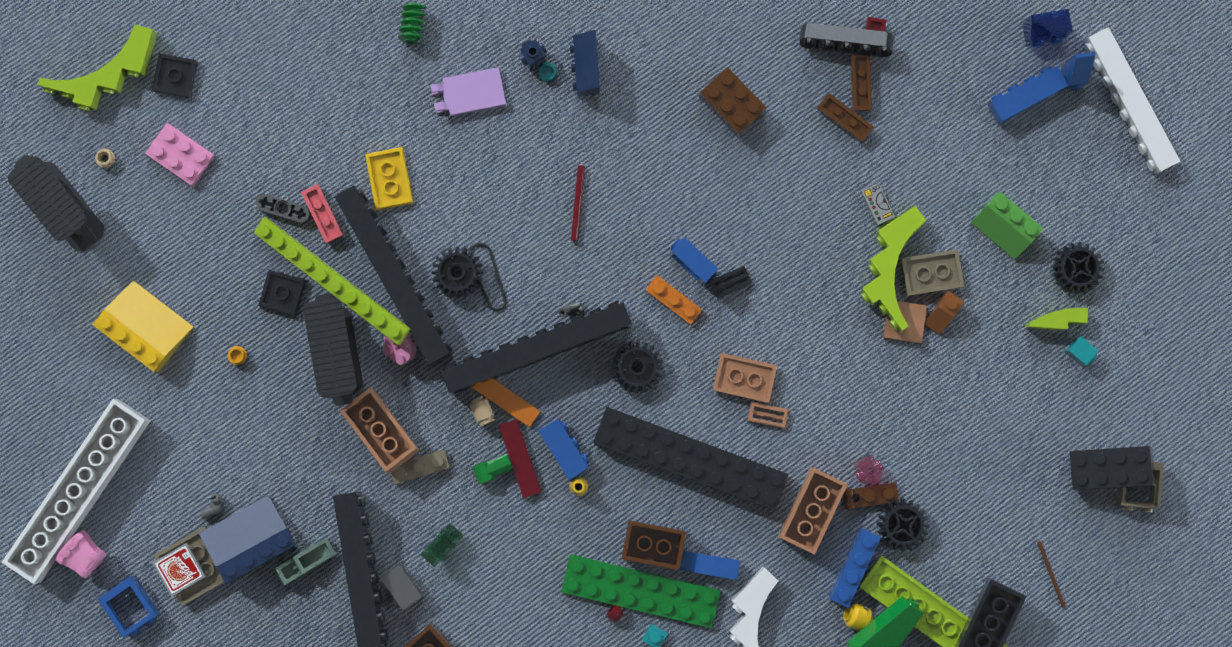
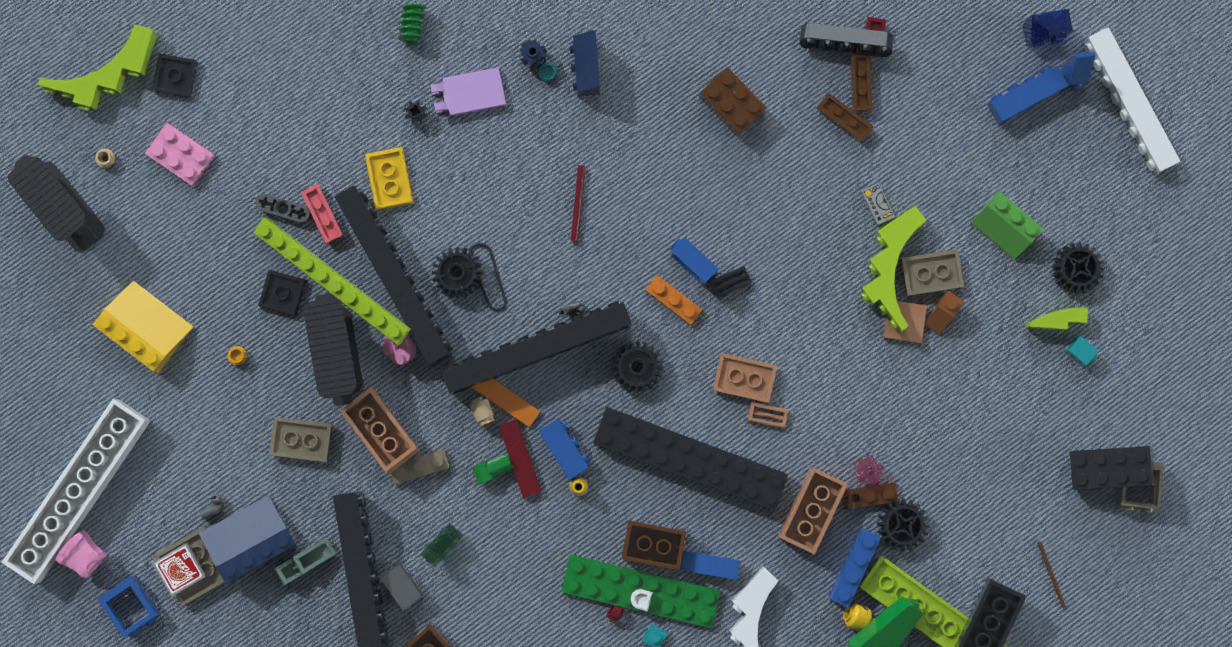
(300, 439): none -> dark tan plate
(418, 117): none -> black gear
(641, 598): none -> white tile

